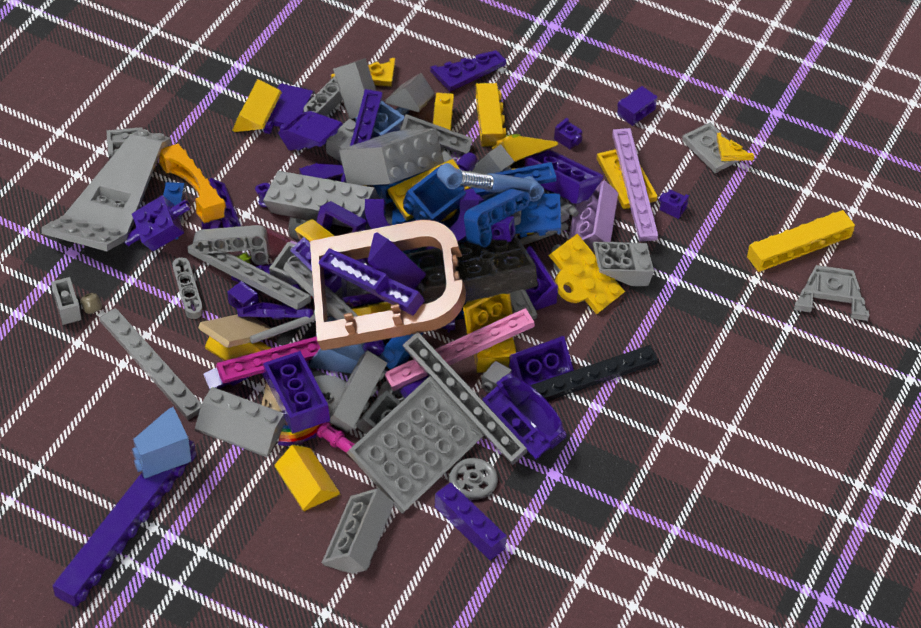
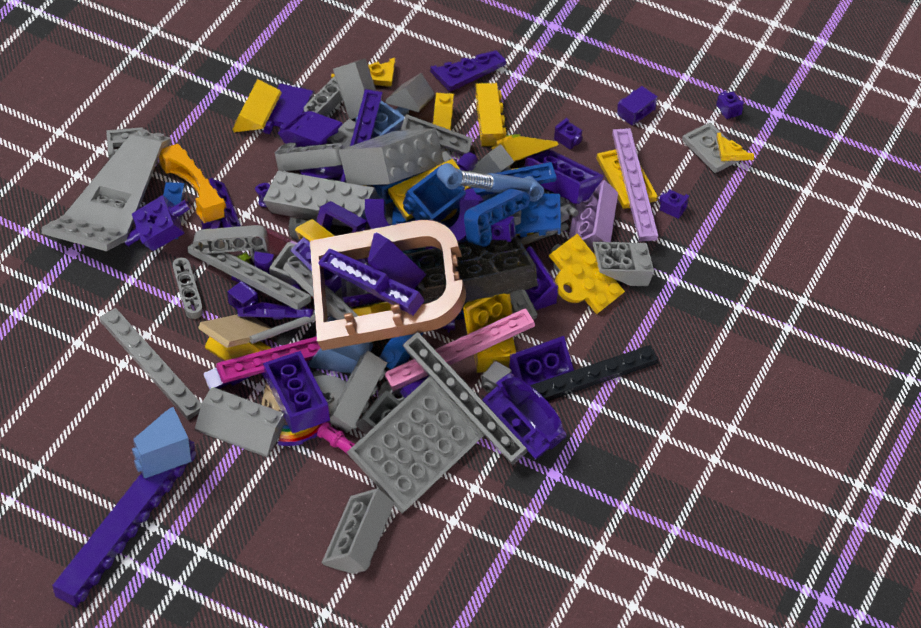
(66, 300): light grey brick -> none
(91, 303): dark tan piece -> none
(263, 261): none -> dark purple brick
(297, 158): none -> light grey beam
(305, 477): yellow slope -> none
(374, 347): dark purple piece -> none
(470, 521): dark purple brick -> none
(480, 465): light grey plate -> none
(727, 101): none -> dark purple brick
(800, 240): yellow brick -> none
(833, 285): light grey wing -> none

